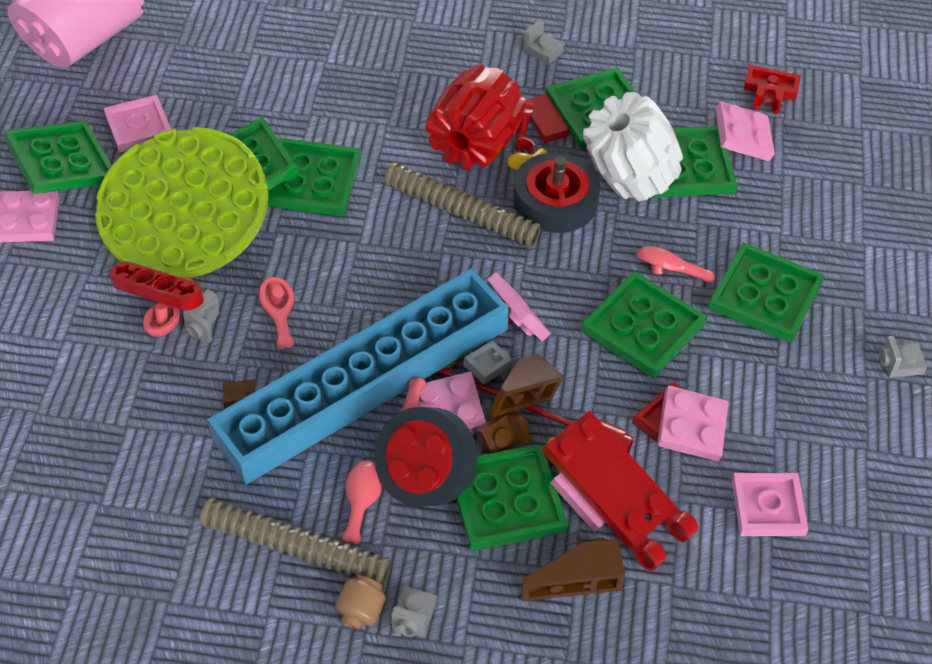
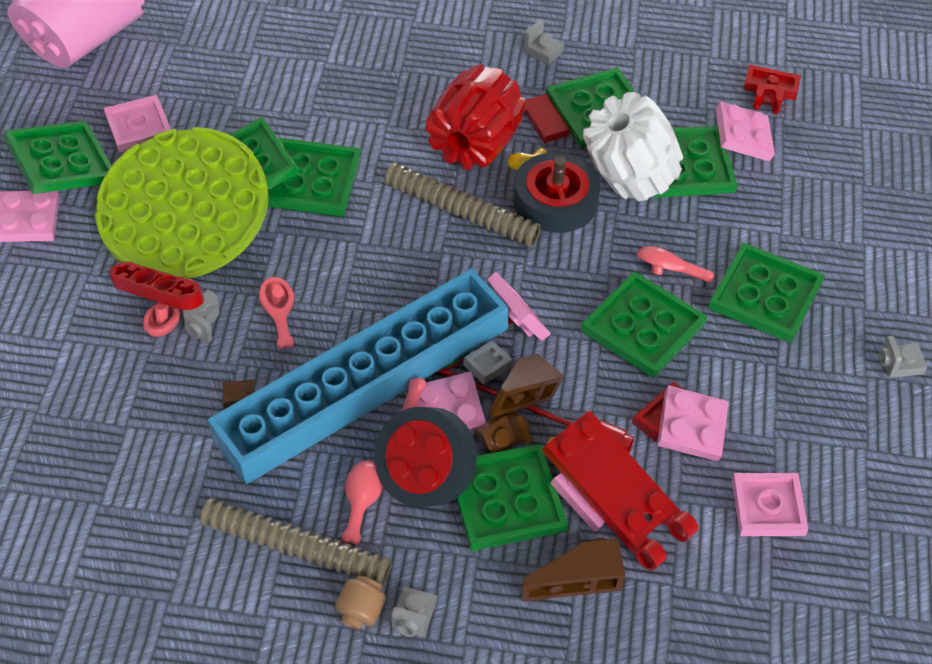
(522, 140): red arm -> none

